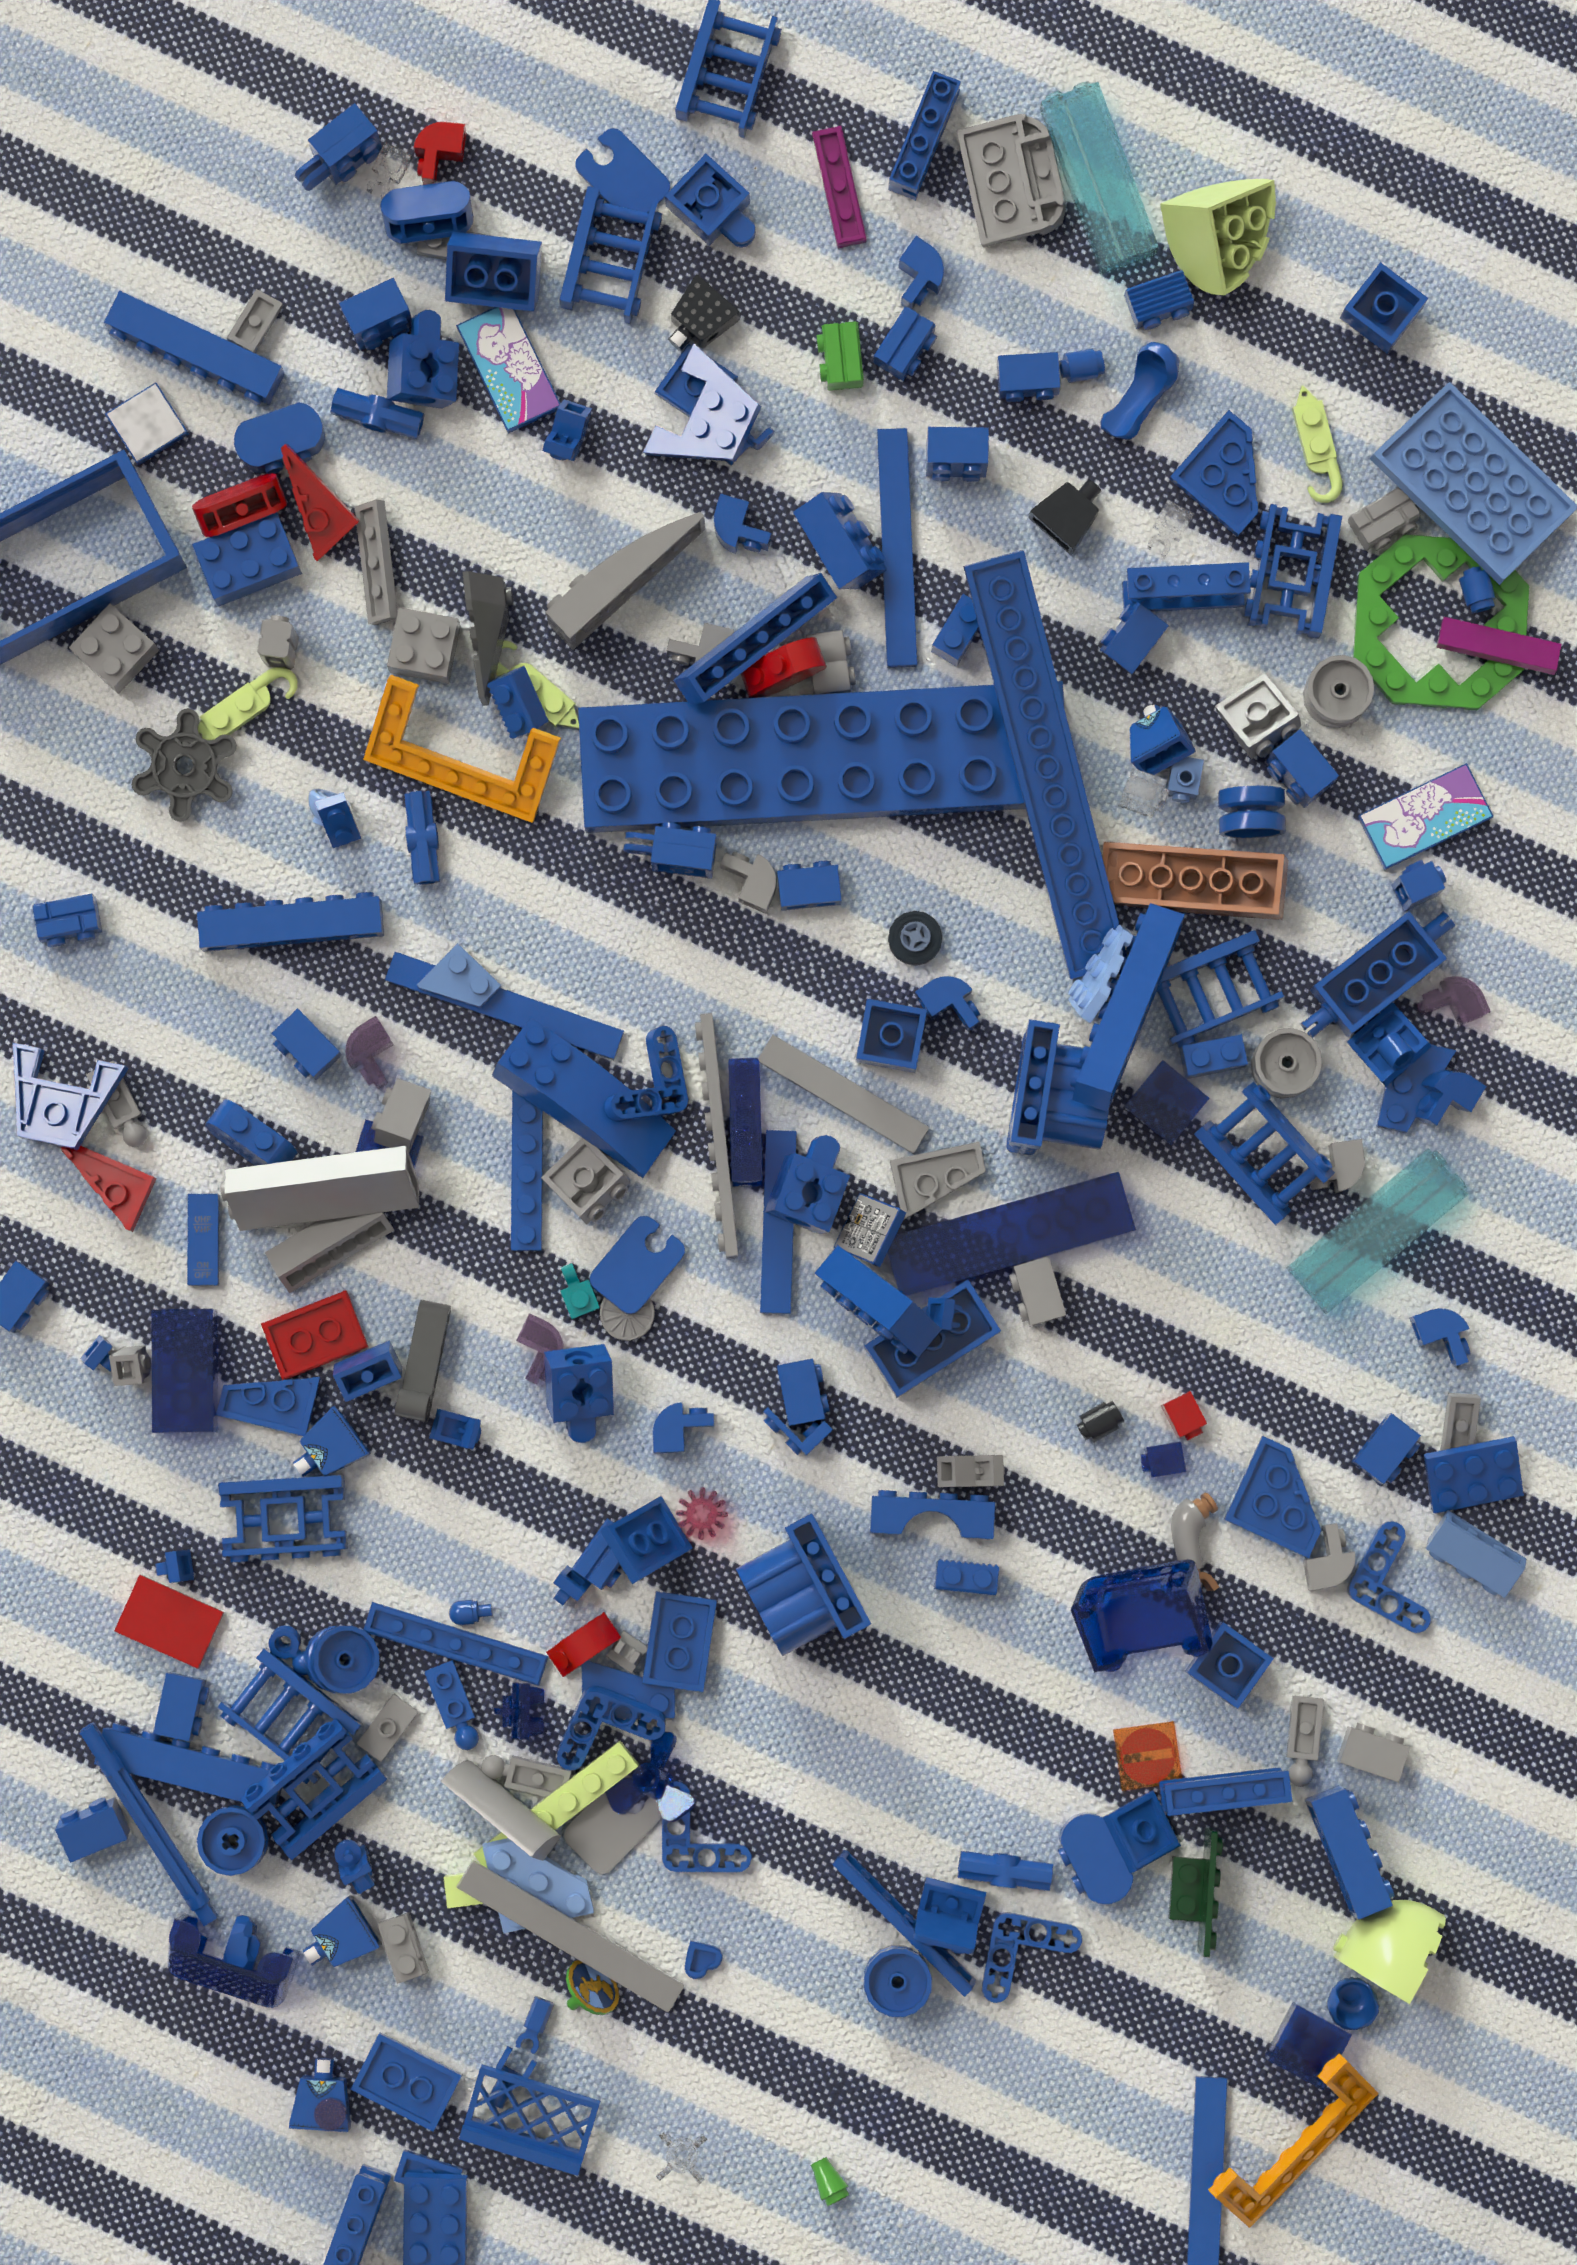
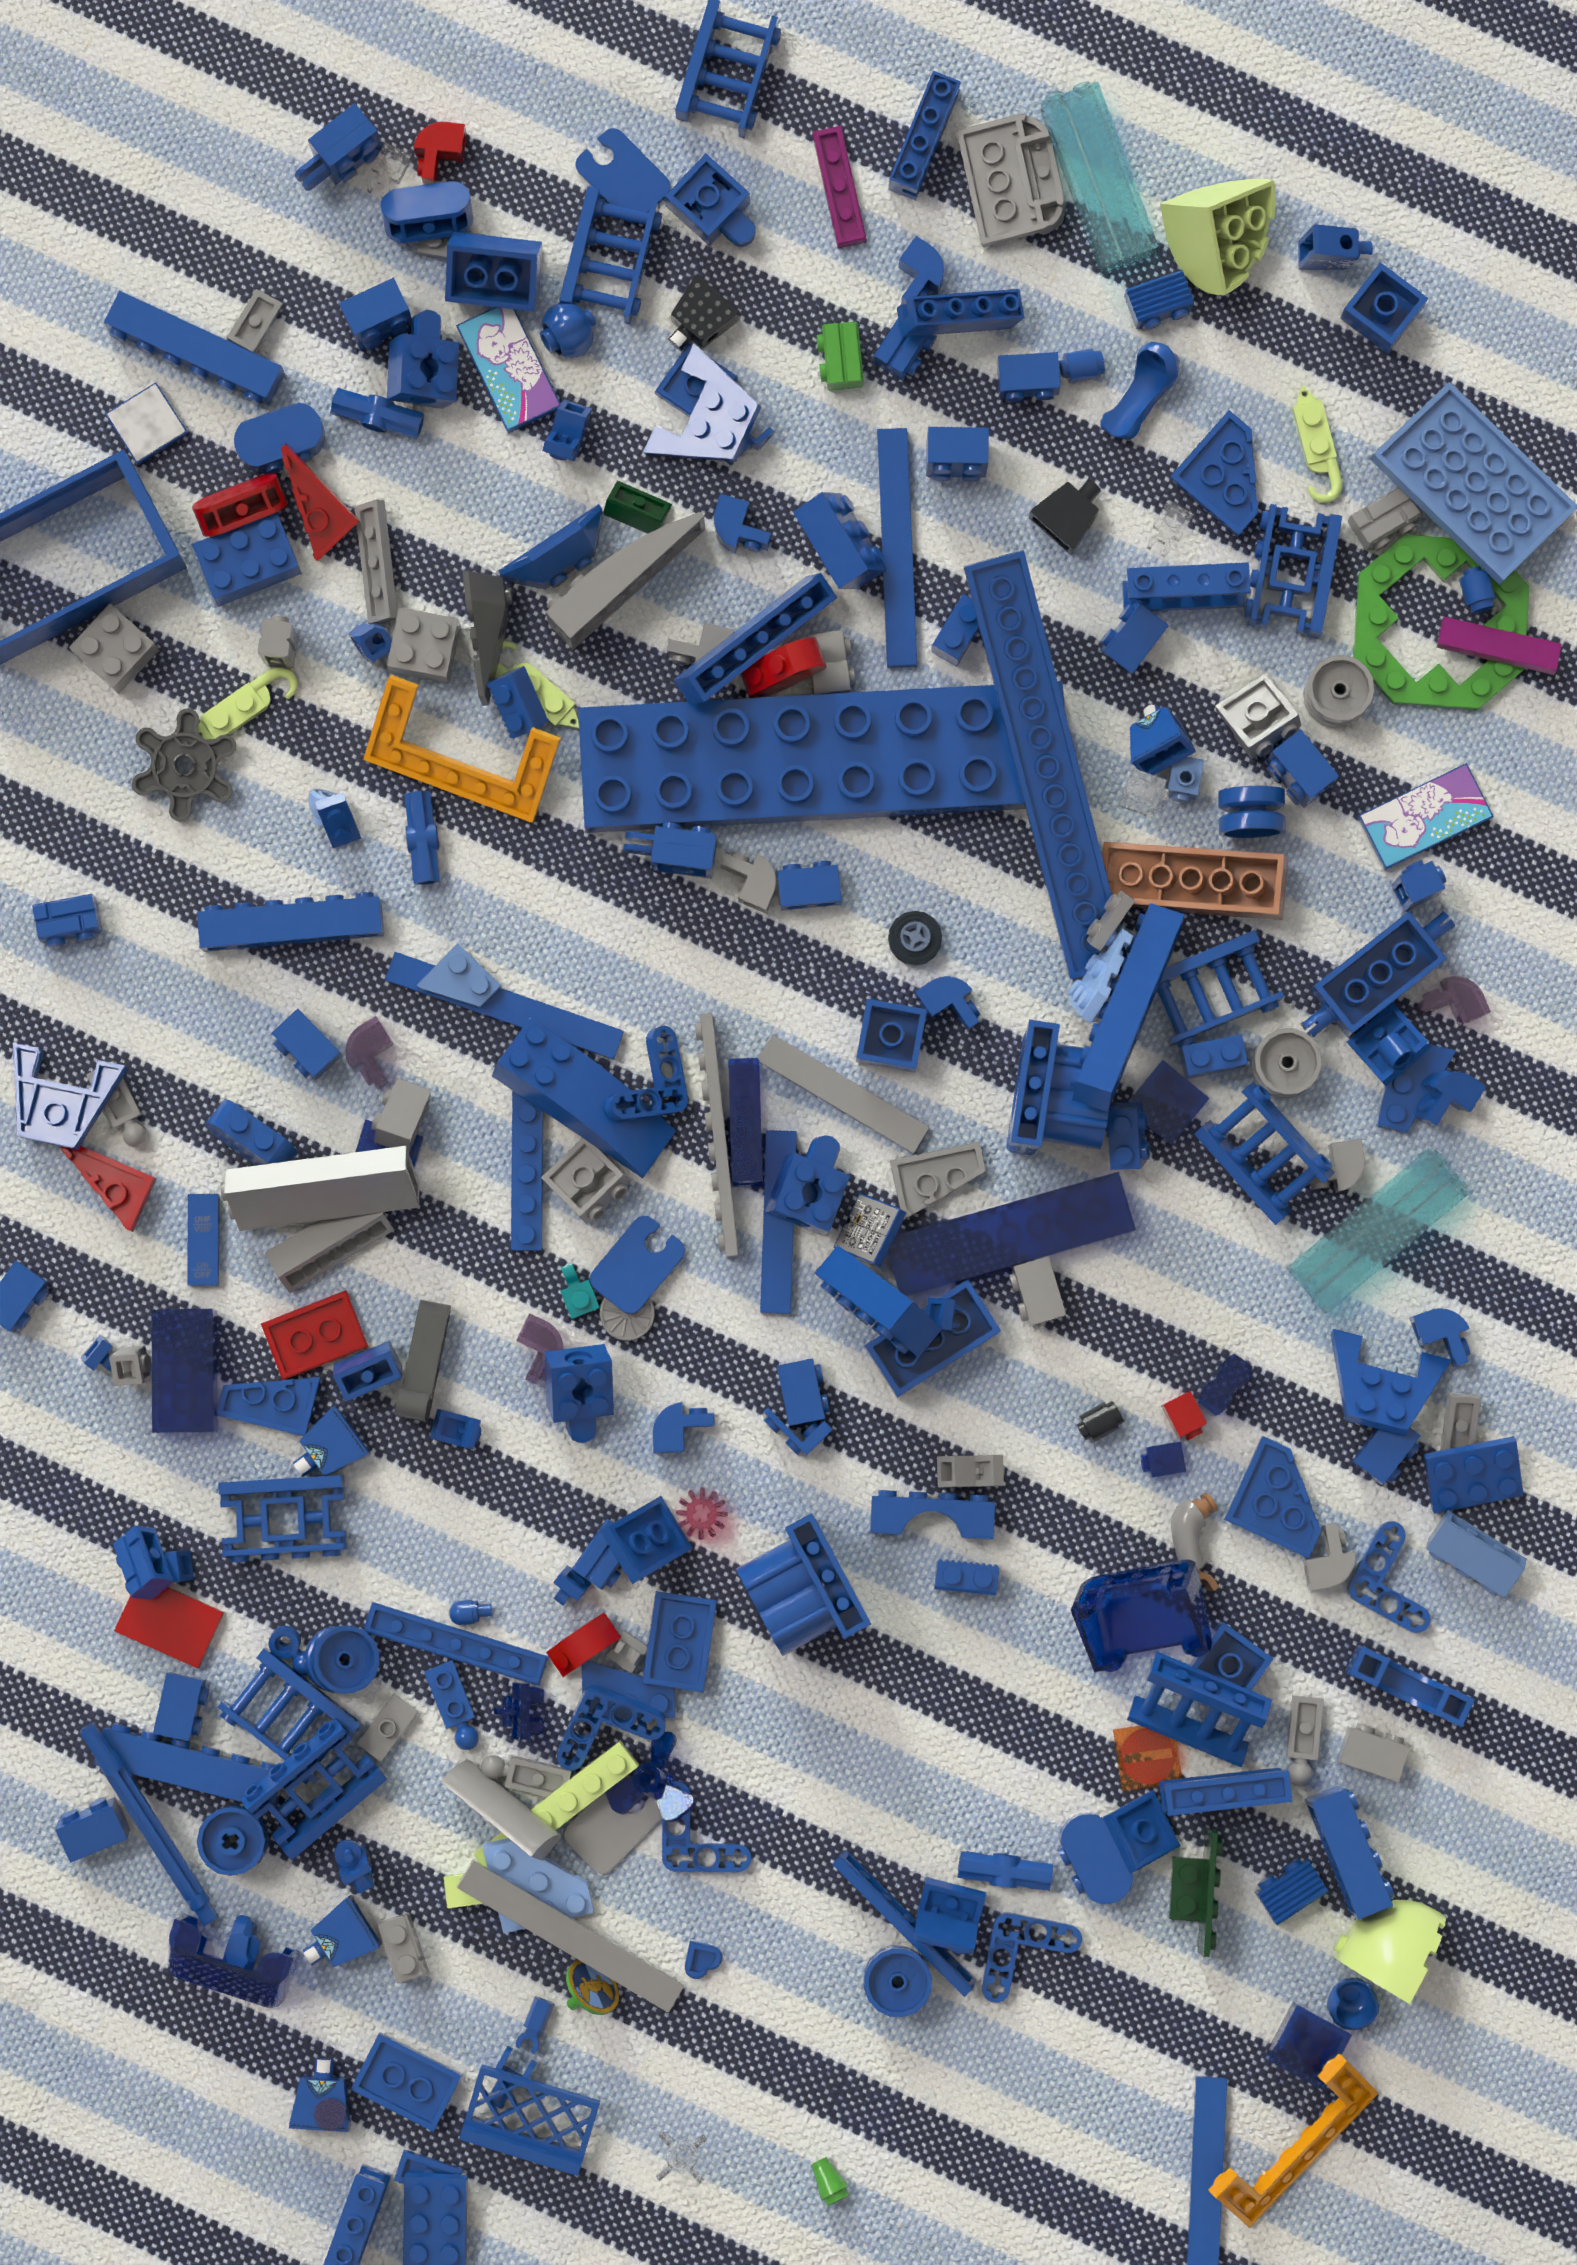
(142, 1563): none -> blue brick
(371, 641): none -> blue rock
(558, 554): none -> blue wedge
(567, 330): none -> blue plant
(636, 508): none -> dark green slope
(960, 312): none -> blue brick
(1102, 929): none -> light grey plate
(1127, 1135): none -> blue brick
(1208, 1690): none -> blue fence
(1219, 1392): none -> clear blue brick
(1291, 1890): none -> blue brick
(1331, 248): none -> blue torso
(1378, 1395): none -> blue wing
(1409, 1686): none -> blue arch

